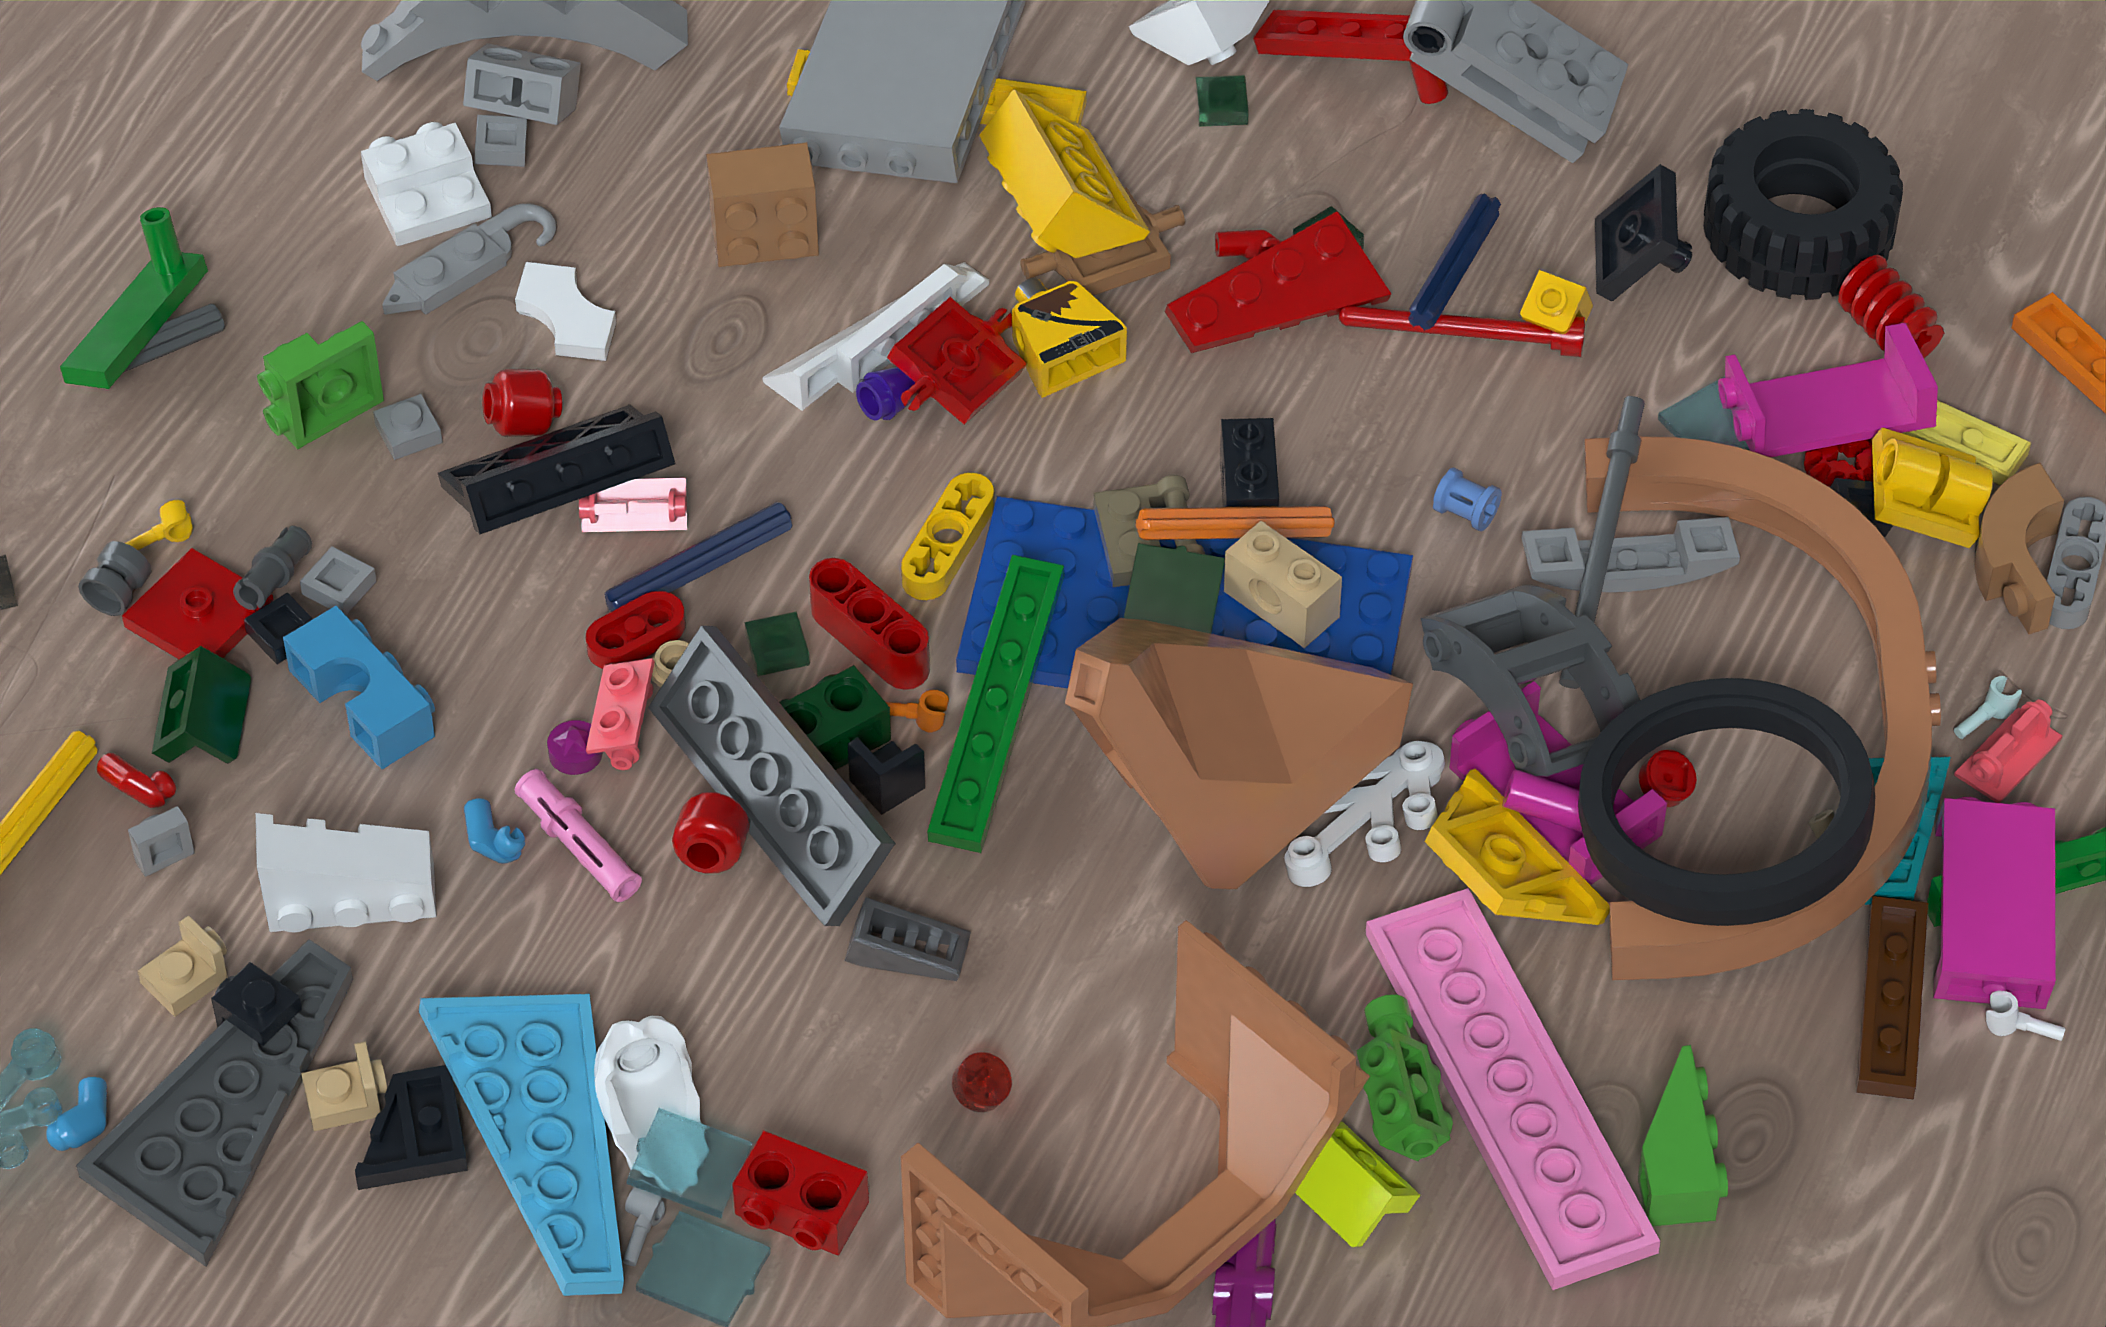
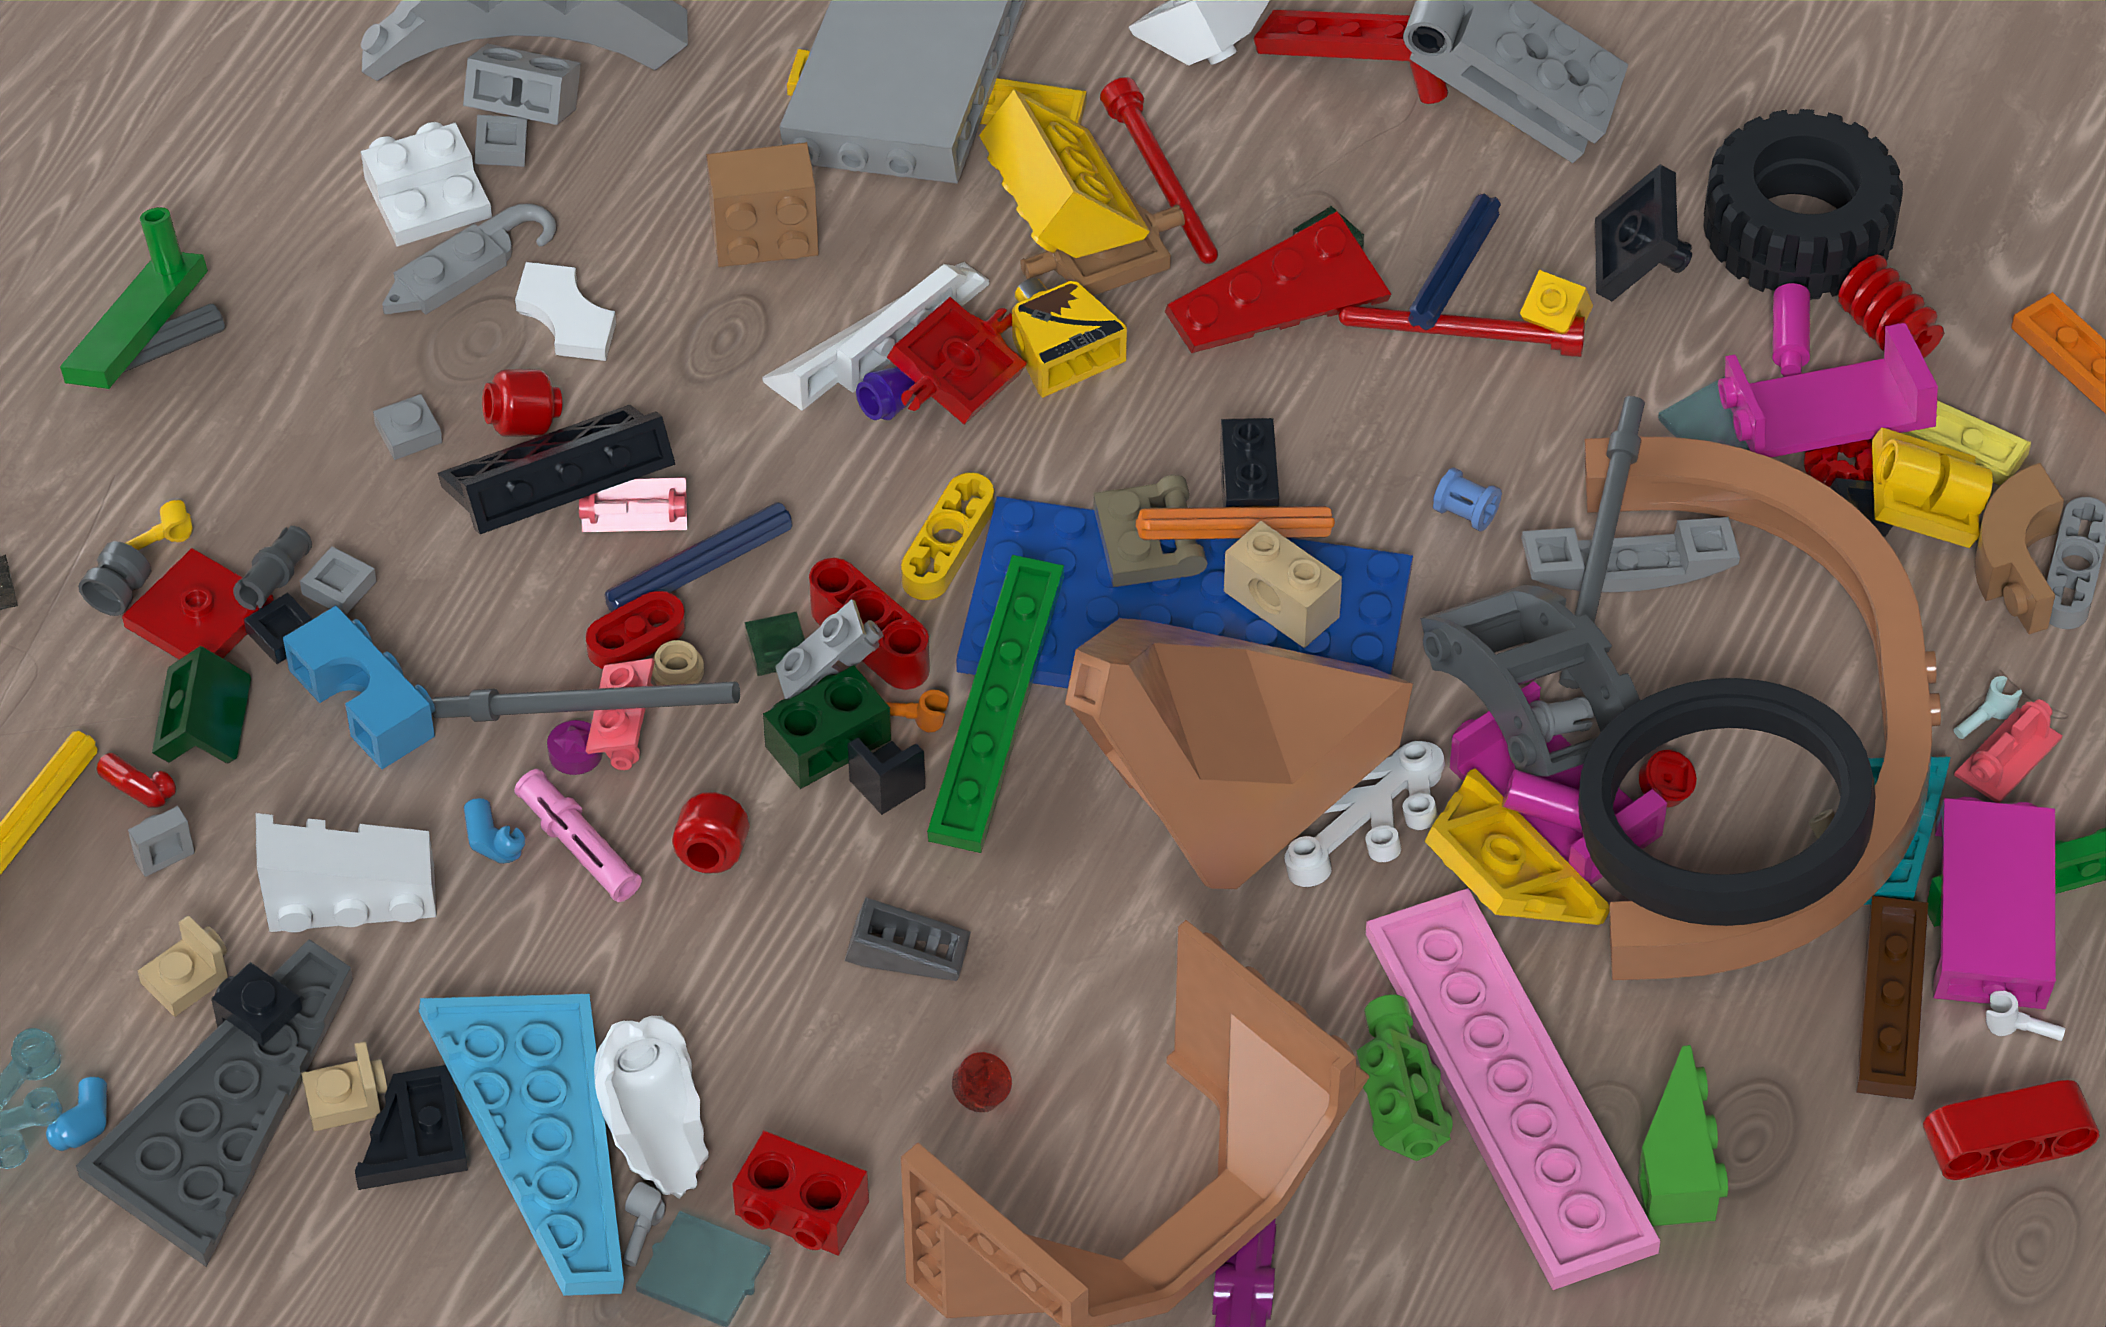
(321, 384): bright green plate -> none
(488, 704): none -> dark grey bar
(688, 1162): clear light blue piece -> none
(767, 764): dark grey plate -> none
(838, 638): none -> light grey hinge
(1125, 104): none -> red piece
(1174, 587): dark green piece -> none
(1222, 101): clear green plate -> none
(1243, 243): red arm -> none
(1354, 1187): neon yellow panel -> none
(1562, 716): none -> light grey pin
(1791, 328): none -> dark pink cylinder
(2011, 1129): none -> red beam

